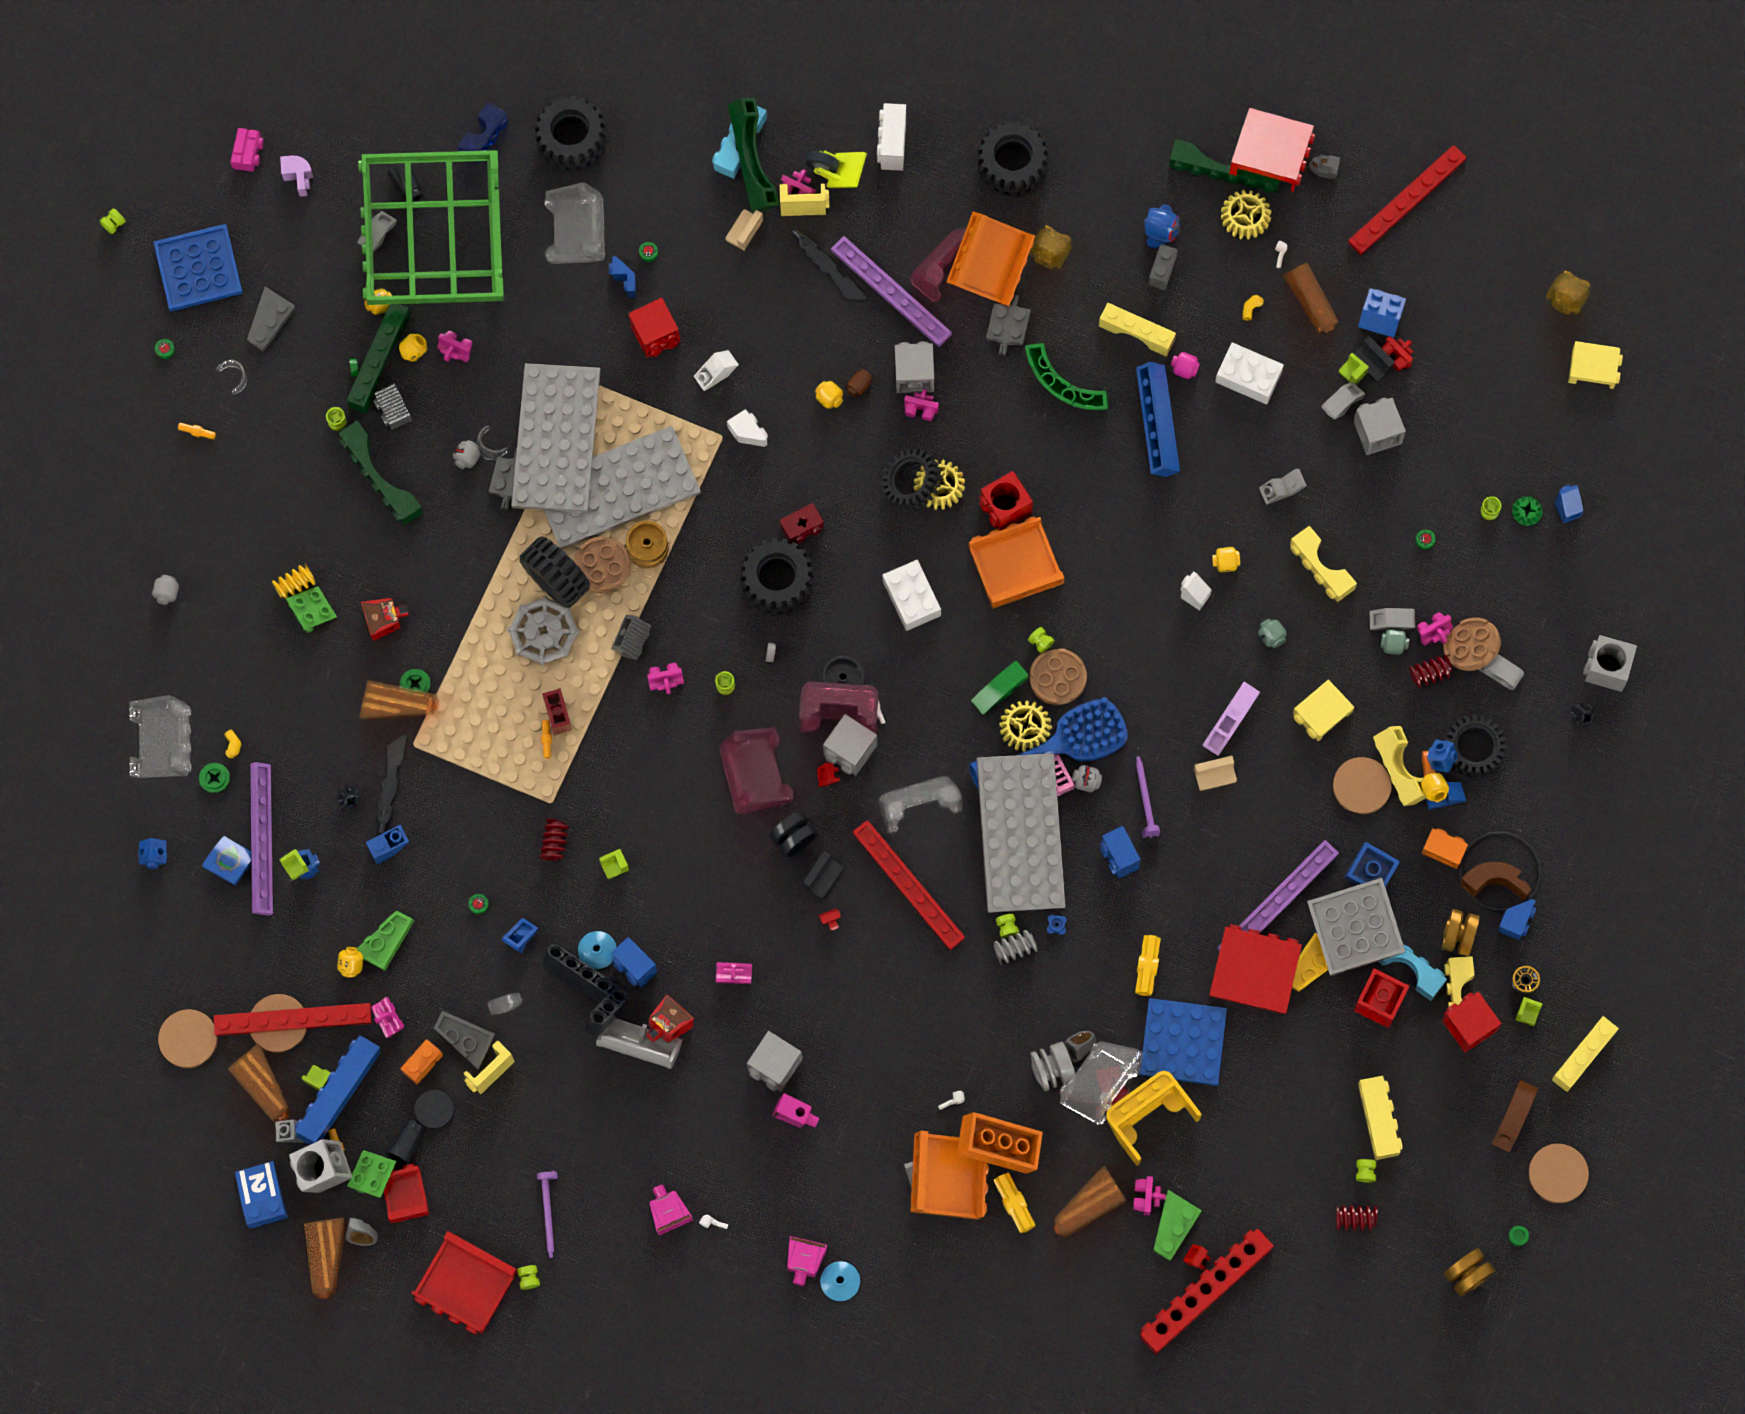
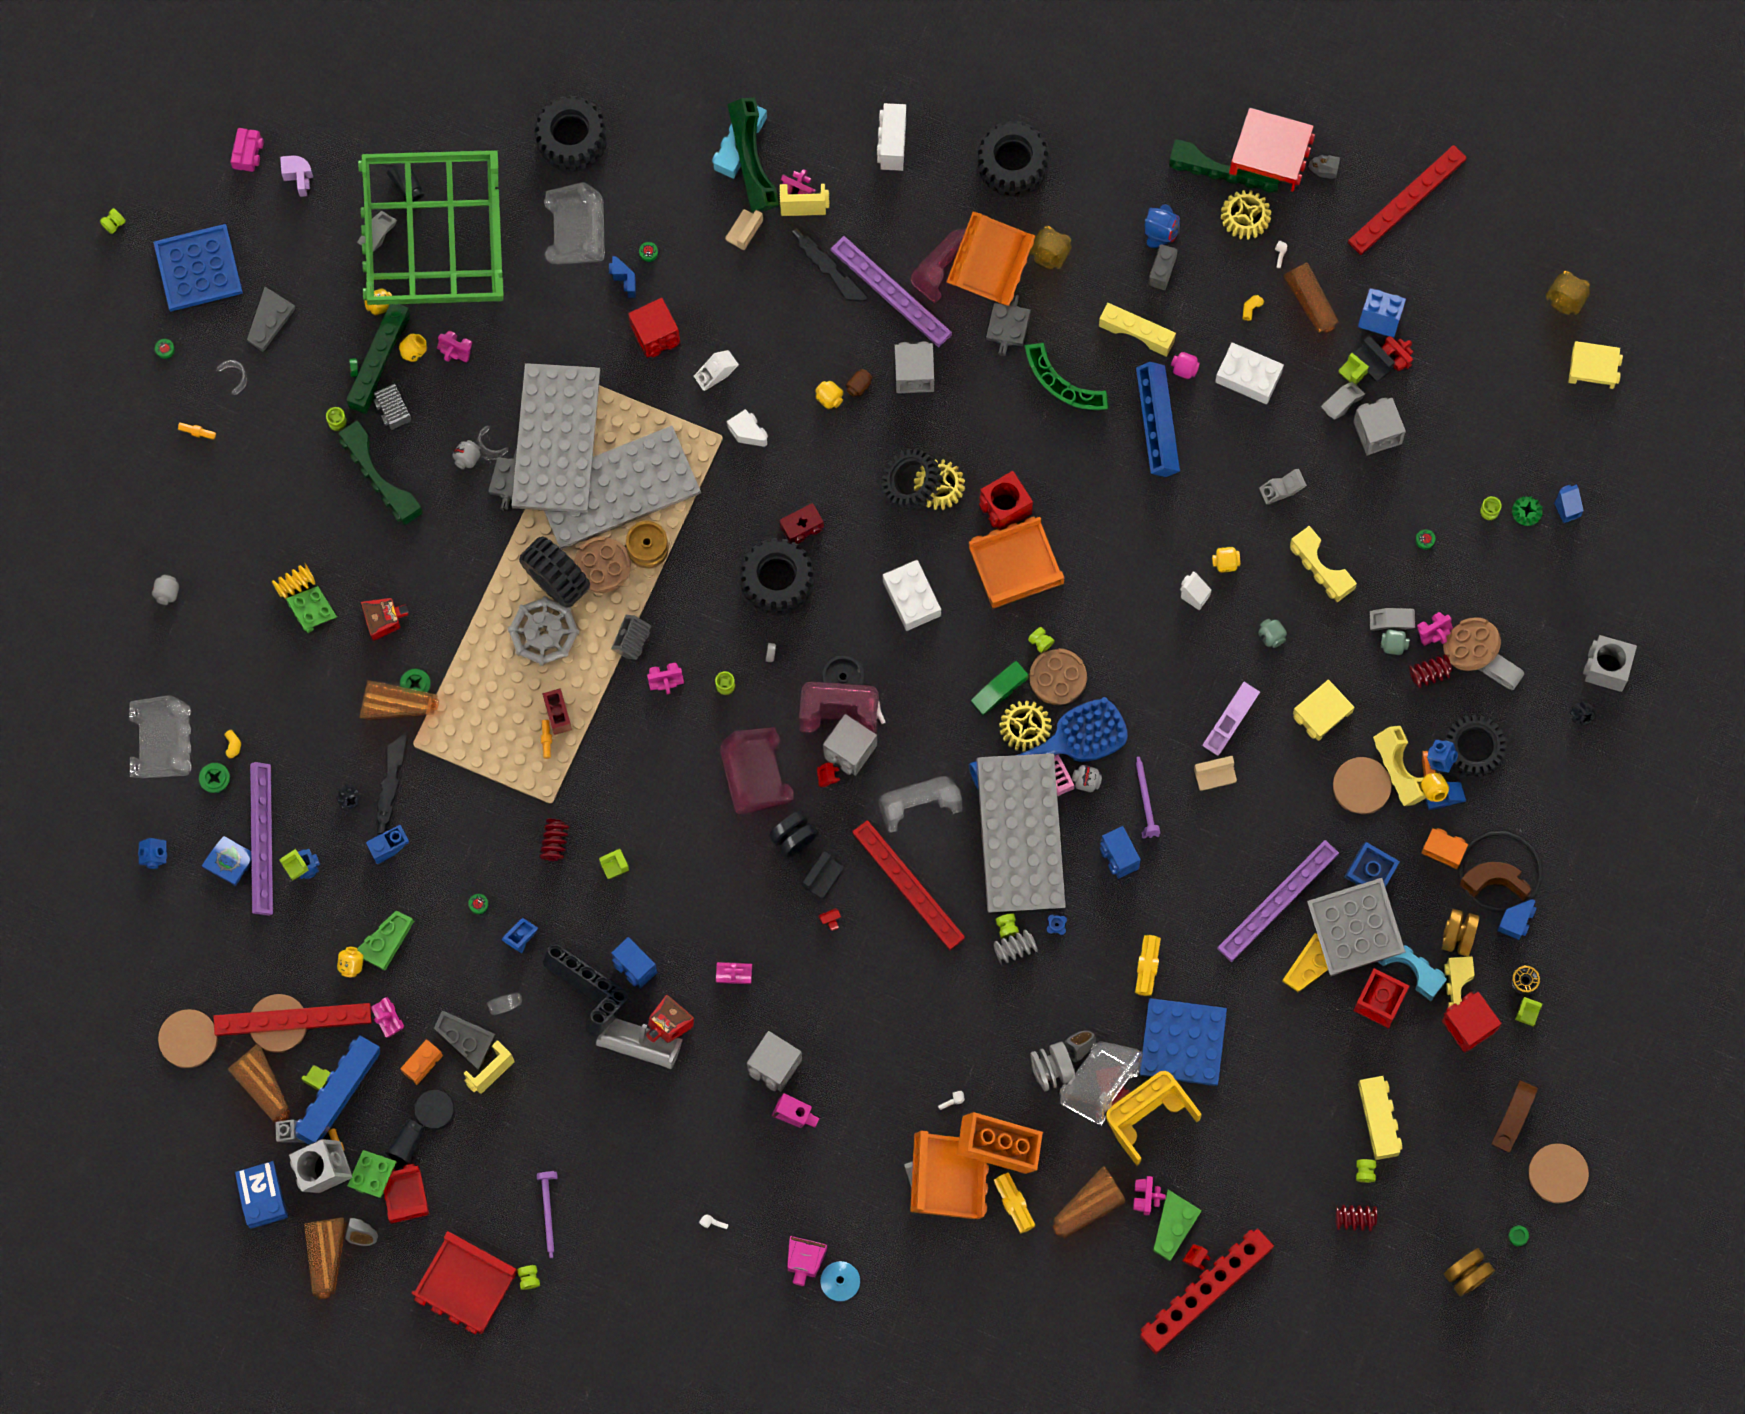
(493, 120): clear blue arch -> none
(599, 959): dark azure dish -> none
(668, 1210): dark pink torso -> none
(840, 169): neon yellow plate -> none
(921, 402): dark pink hips -> none
(1255, 969): red panel -> none
(1585, 1054): light yellow arch -> none

